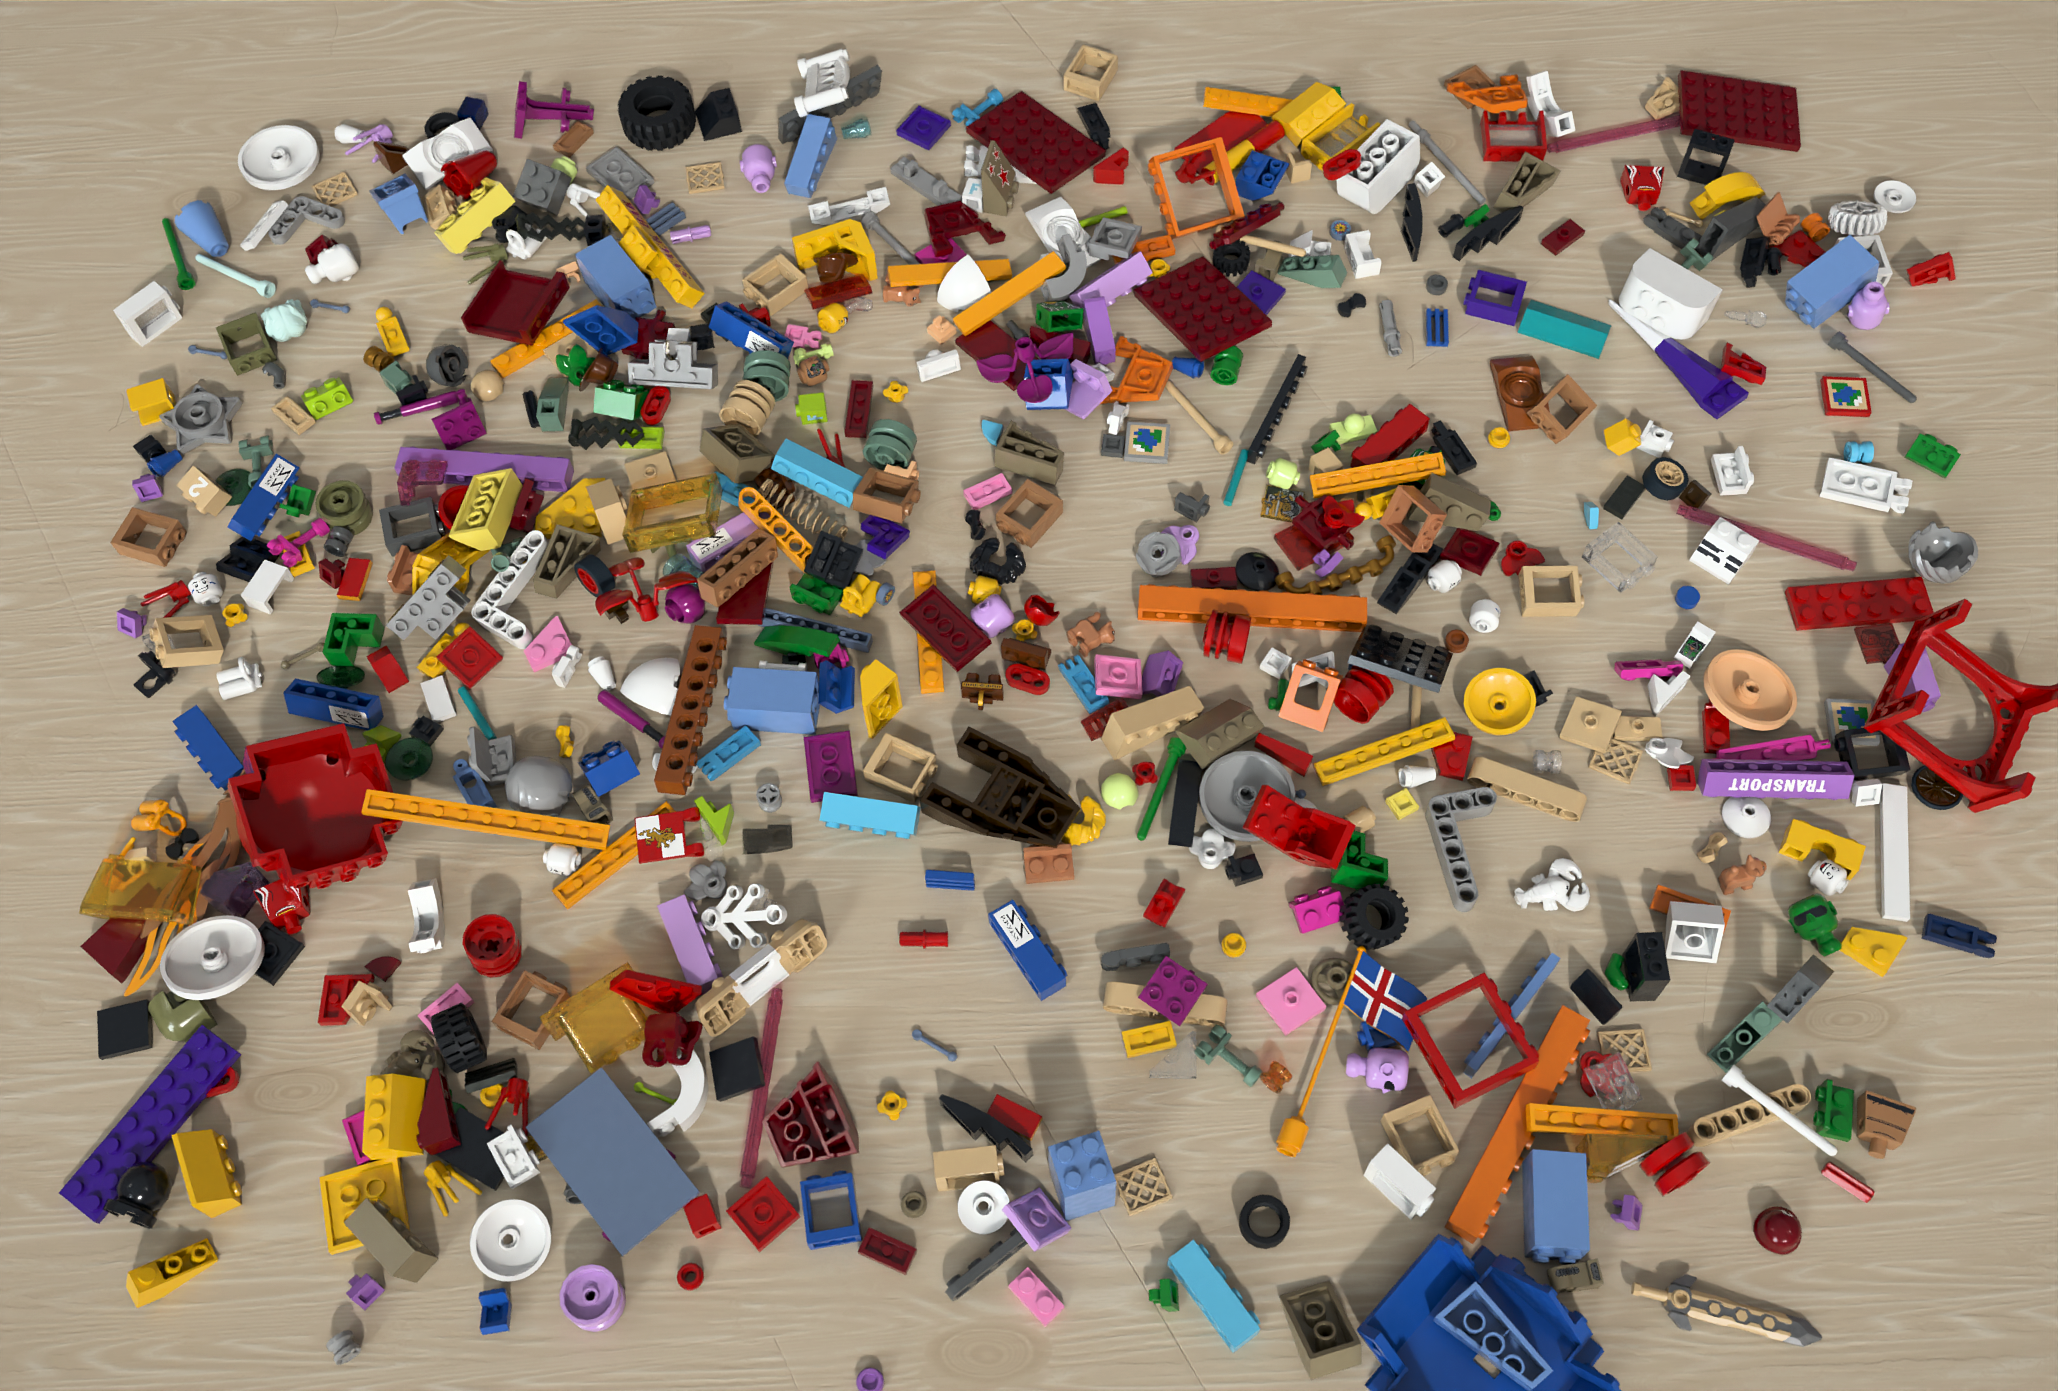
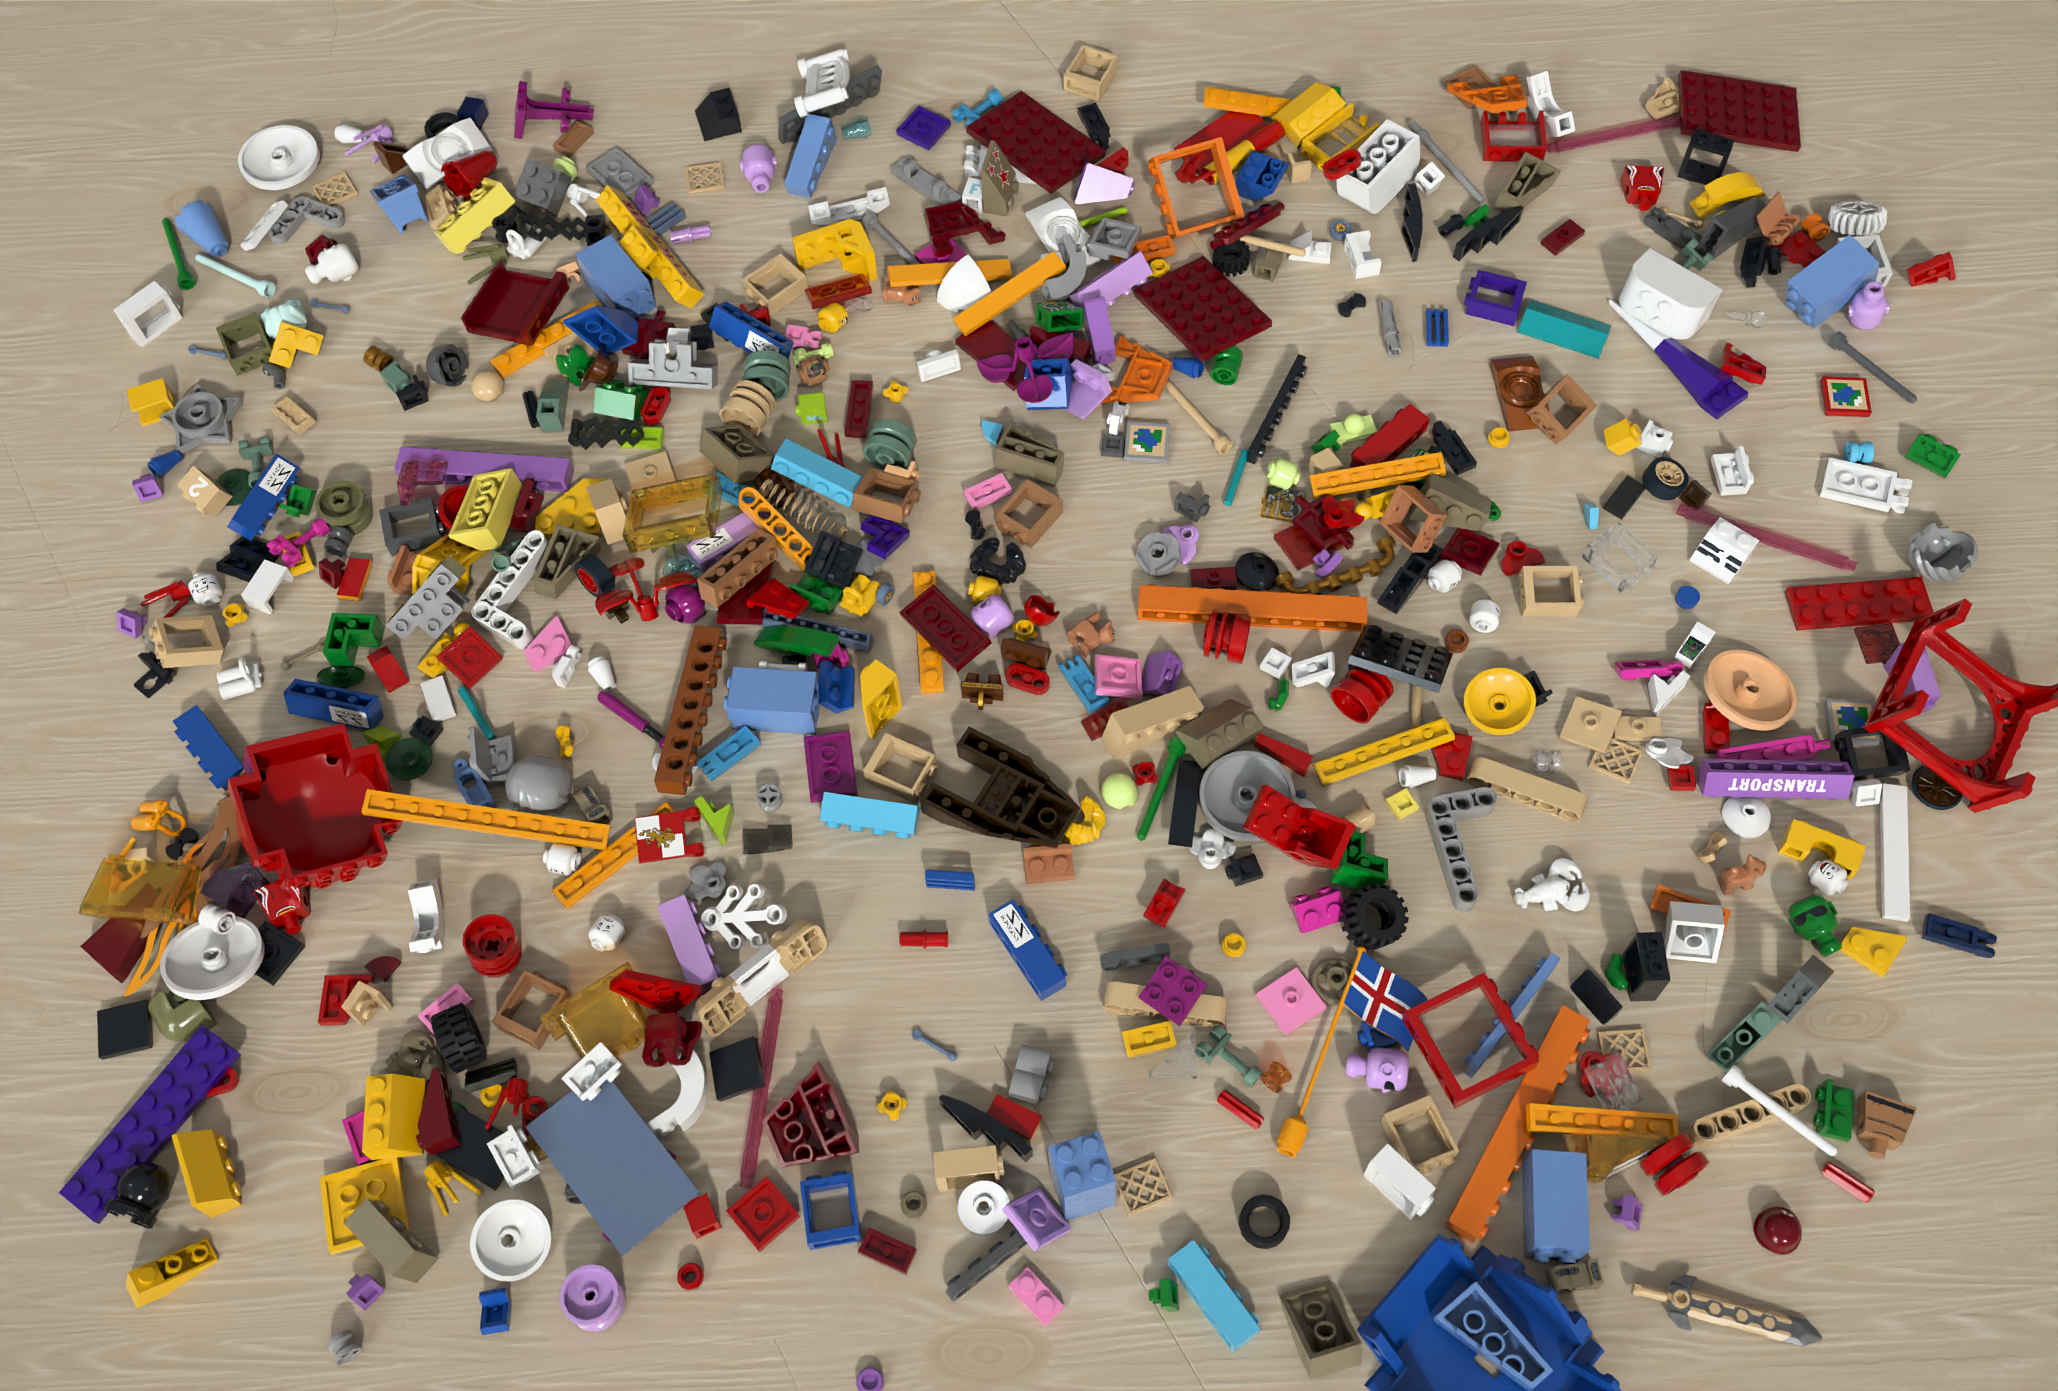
(133, 526): medium nougat window -> none
(149, 448): black bracket -> none
(216, 918): none -> white wheel
(291, 338): none -> yellow plate
(326, 398): lime bracket -> none
(391, 332): yellow plate -> none
(417, 407): magenta piece -> none
(459, 424): magenta plate -> none
(536, 1101): none -> red plate
(592, 1072): none -> white bracket
(606, 932): none -> white head
(608, 767): blue slope -> none
(639, 1087): lime hinge -> none
(654, 684): white brick -> none
(661, 130): black tyre -> none
(778, 600): none -> red wing
(833, 266): reddish brown piece -> none
(941, 329): light nougat tile -> none
(1030, 1074): none -> light grey brick
(1102, 185): none -> slope
(1240, 1109): none -> red axle
(1261, 291): dark purple plate -> none
(1305, 715): window -> none
(1318, 271): sand green slope -> none
(1436, 284): dark grey tile -> none
(1895, 196): white dish -> none

